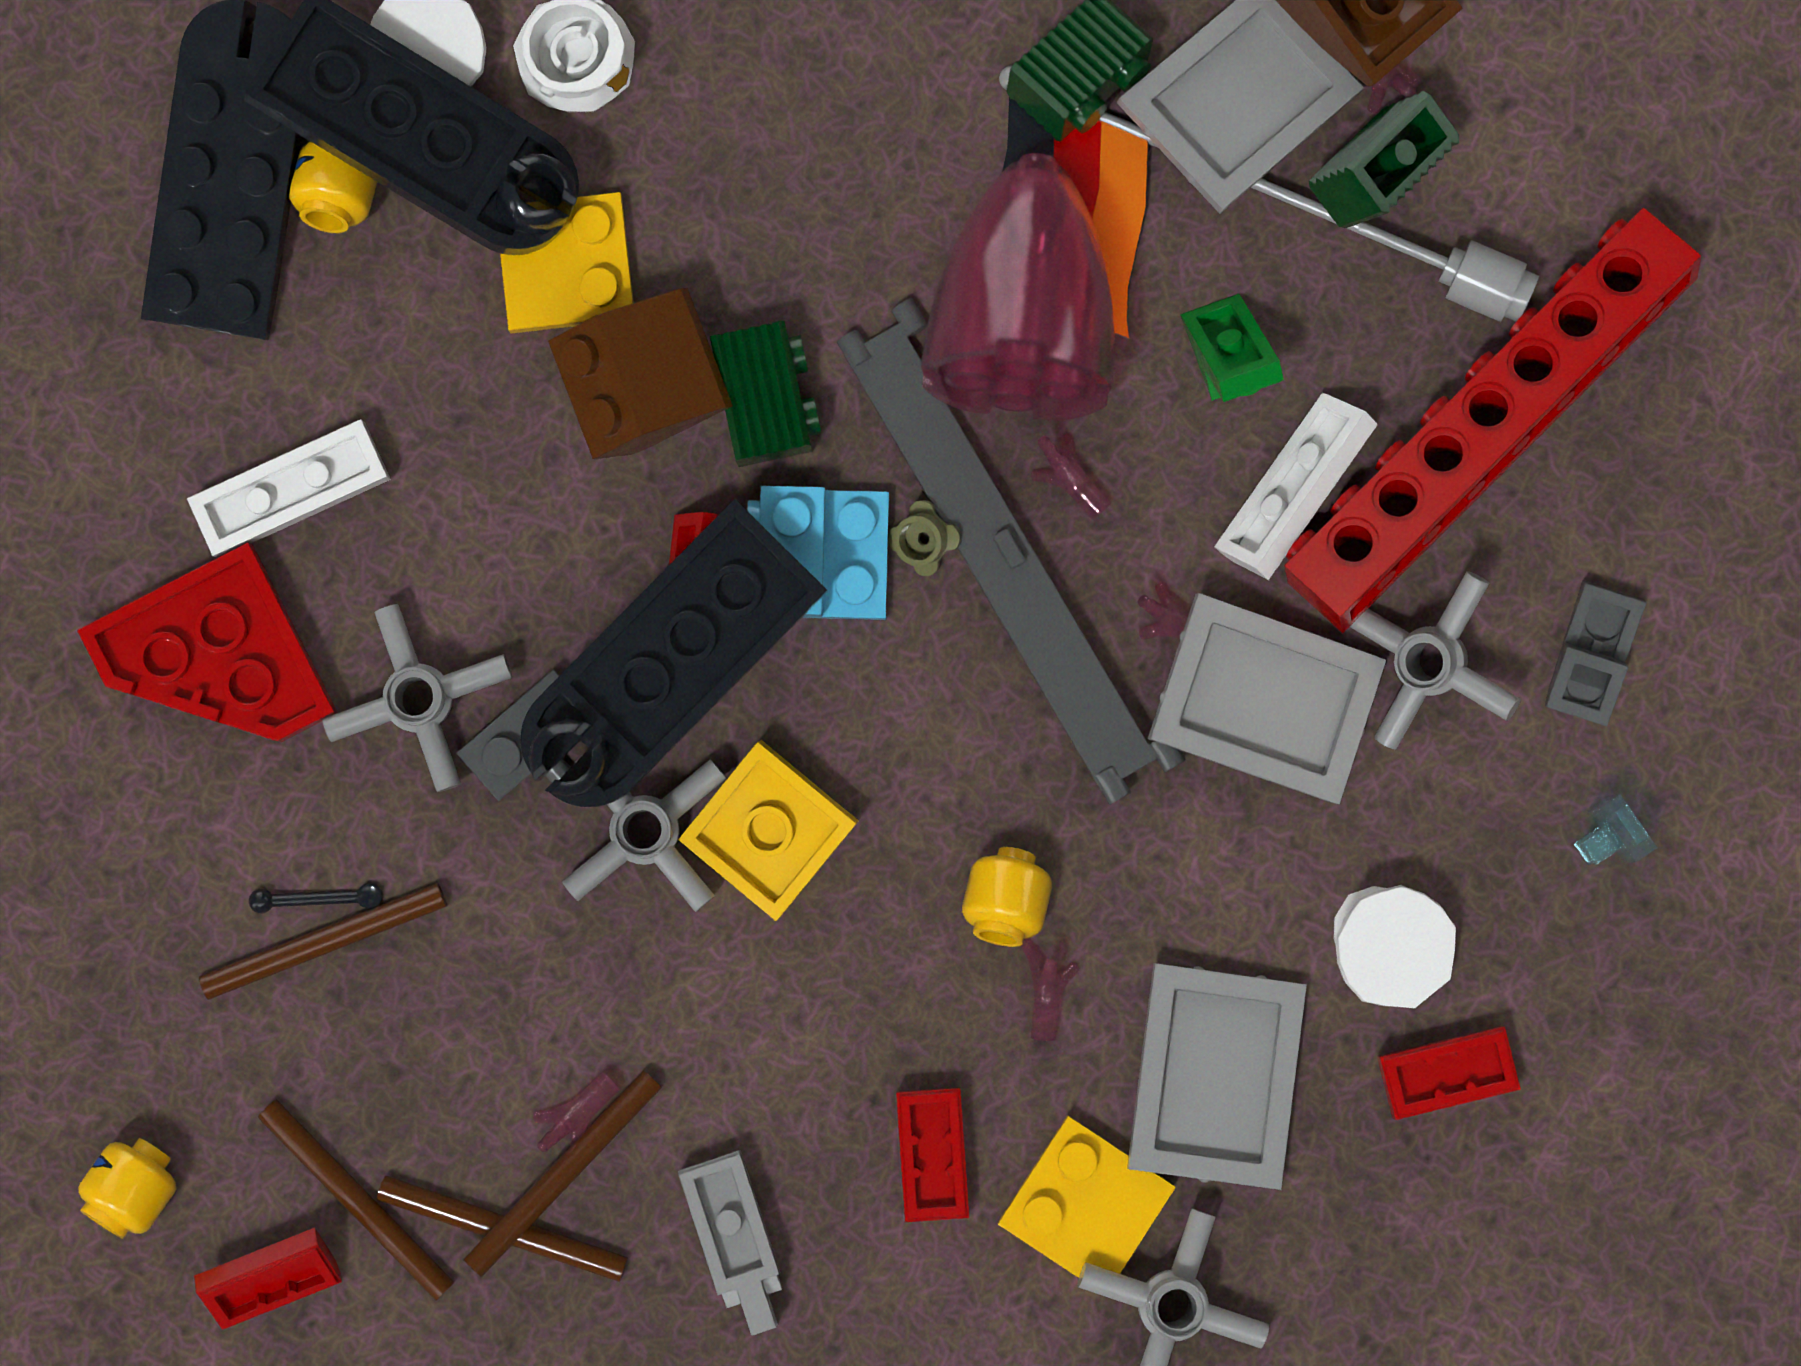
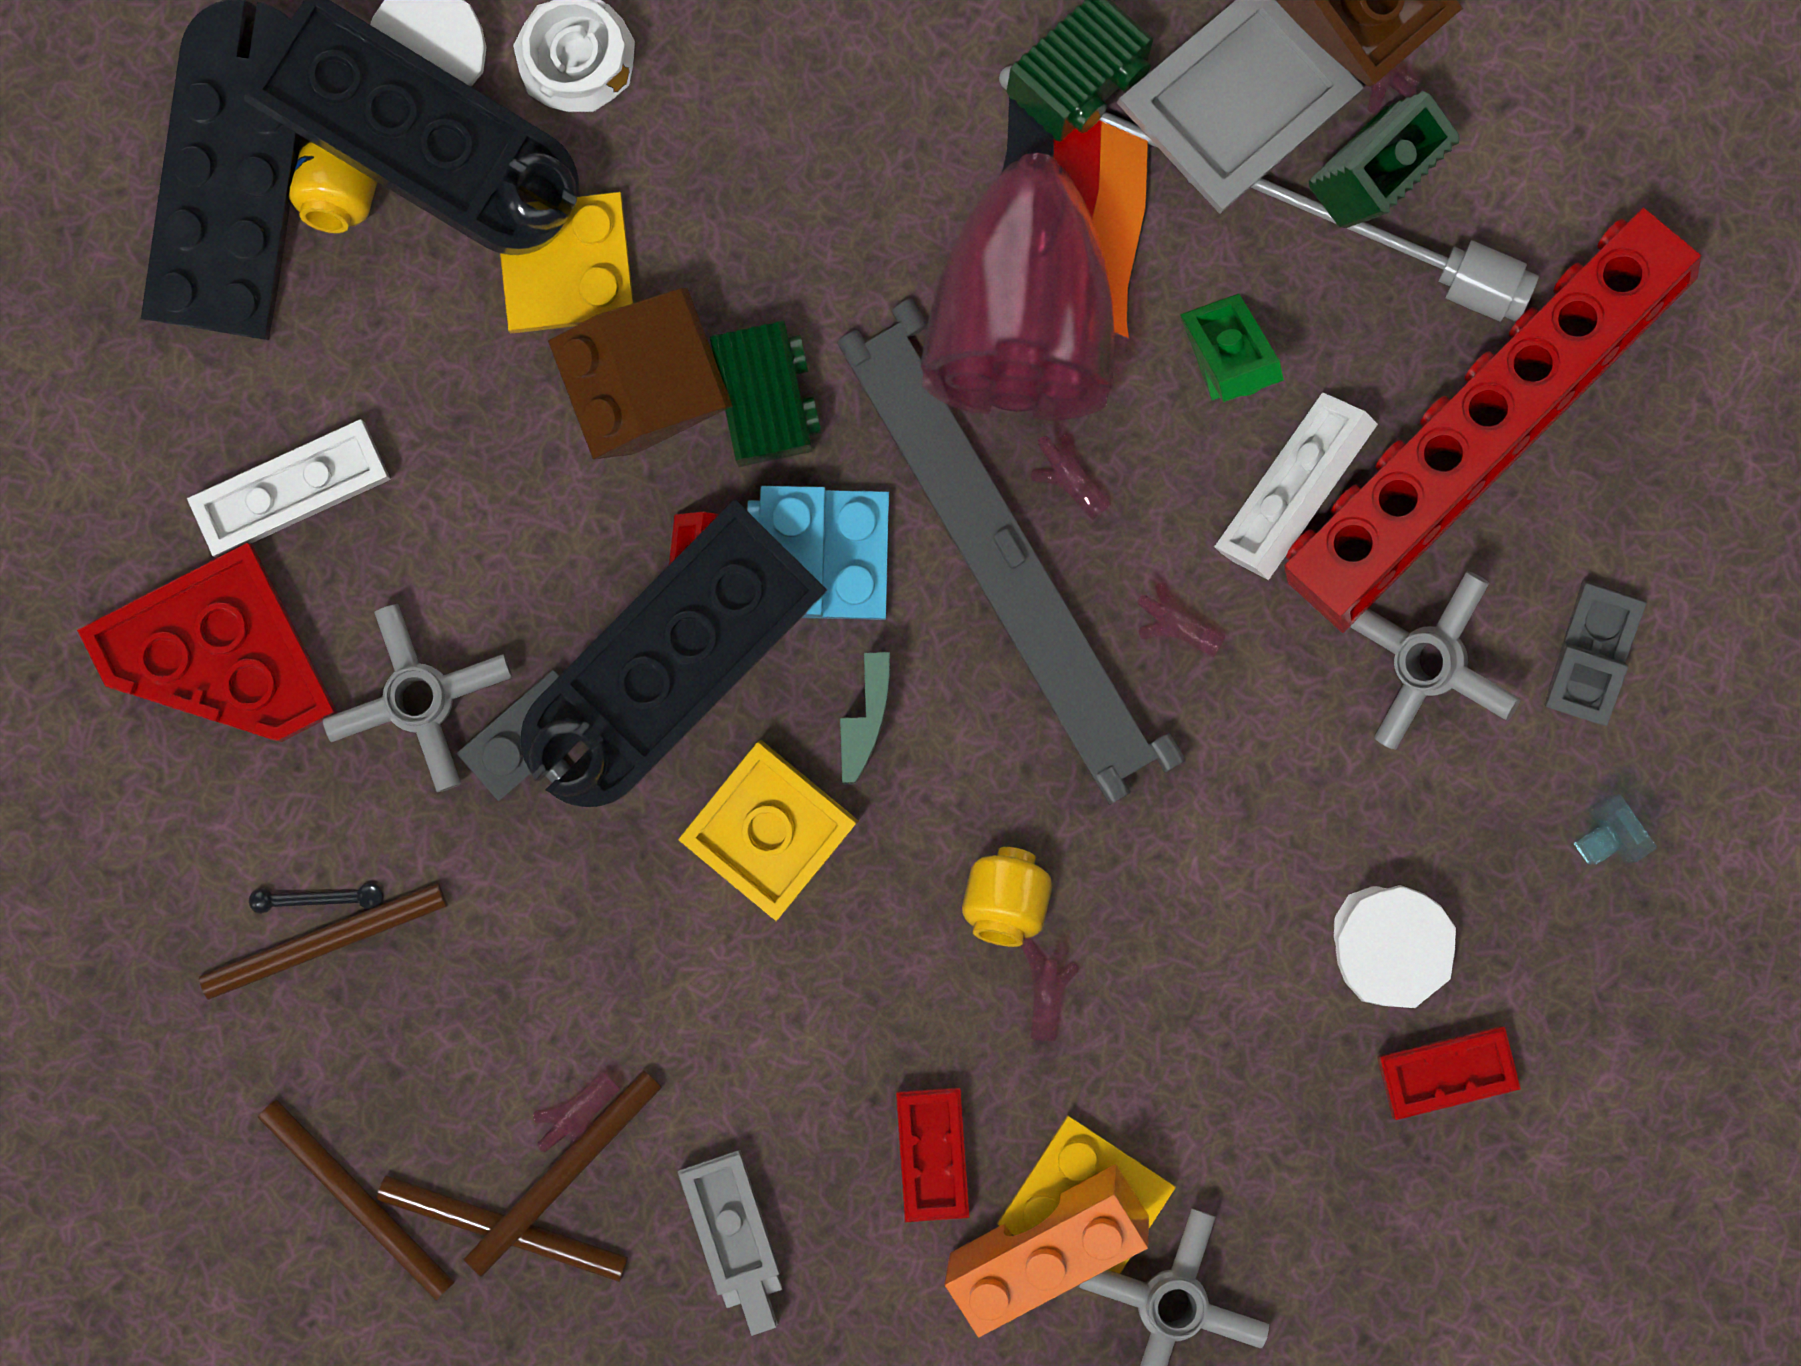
(127, 1187): yellow head -> none
(267, 1278): red plate -> none
(663, 851): light grey bar -> none
(862, 733): none -> sand green slope
(906, 538): olive plate -> none
(1084, 1236): none -> orange arch
(1217, 1076): light grey piece -> none
(1267, 699): light grey piece -> none

